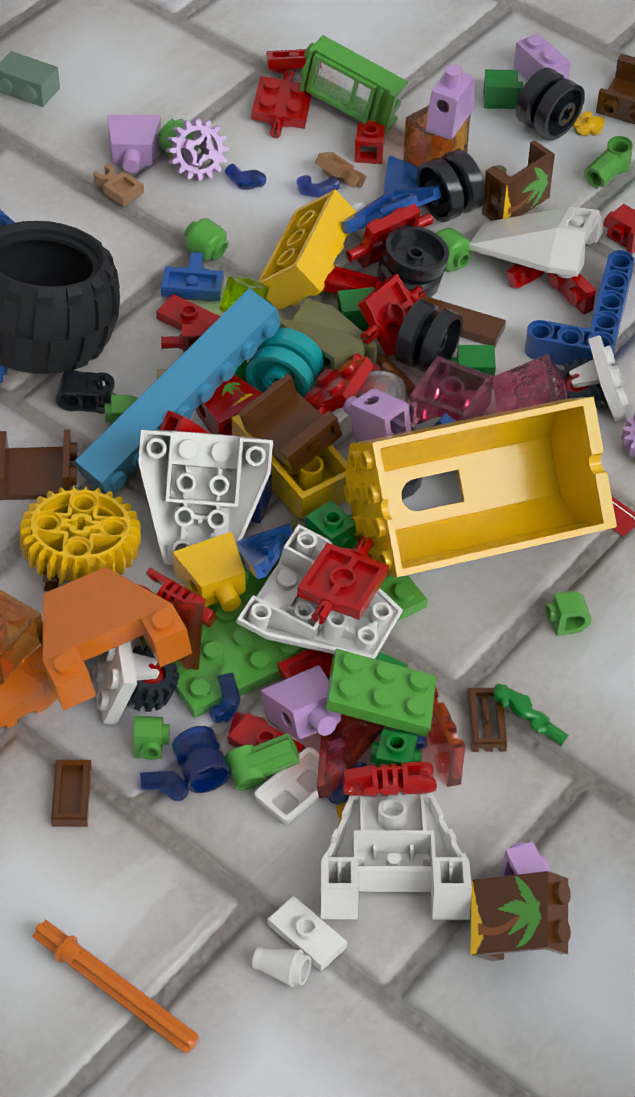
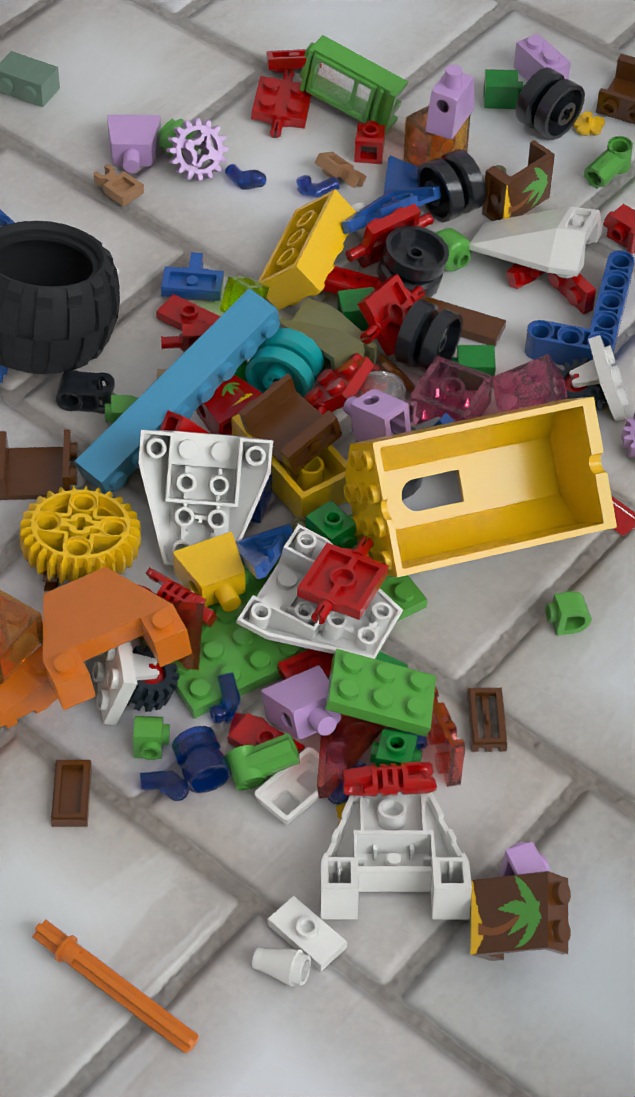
(206, 238): bright green head -> none
(522, 707): green animal -> none

